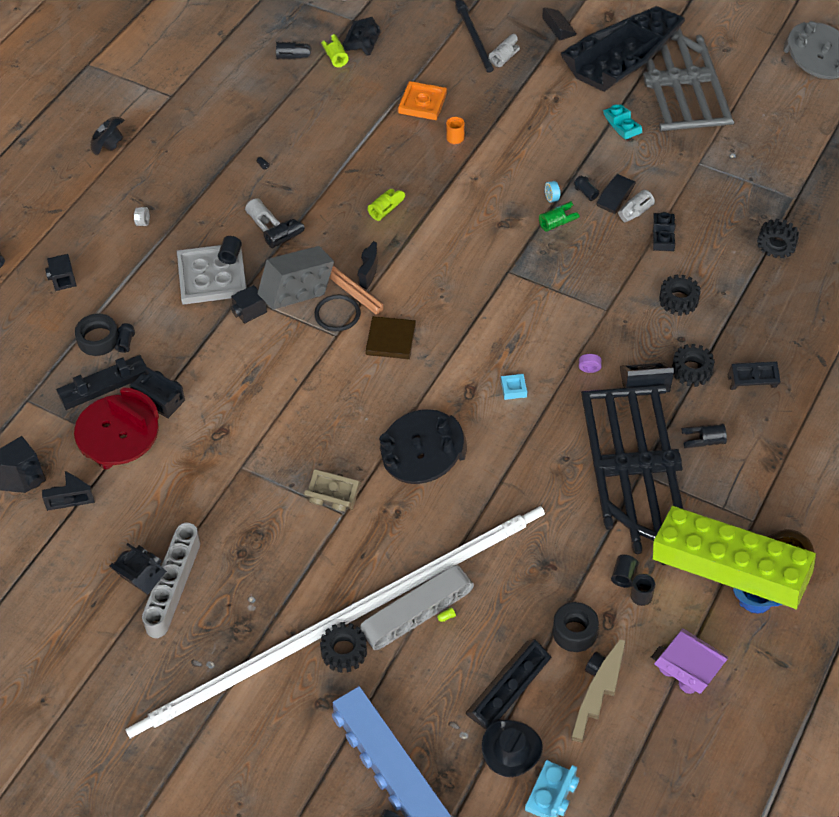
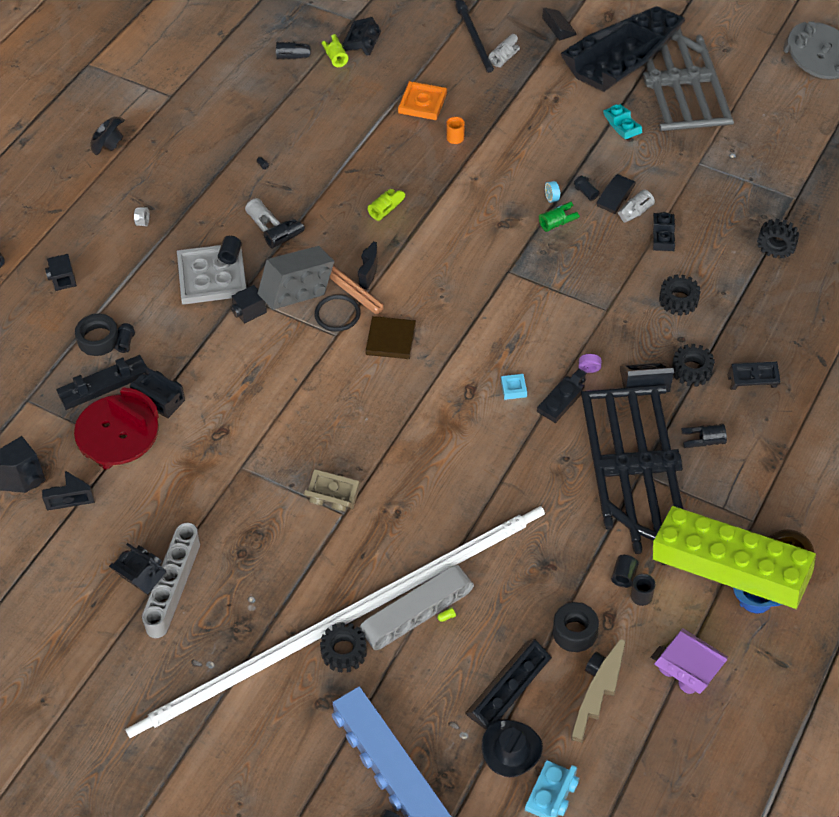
(439, 440): black piece -> none
(562, 396): none -> black hinge

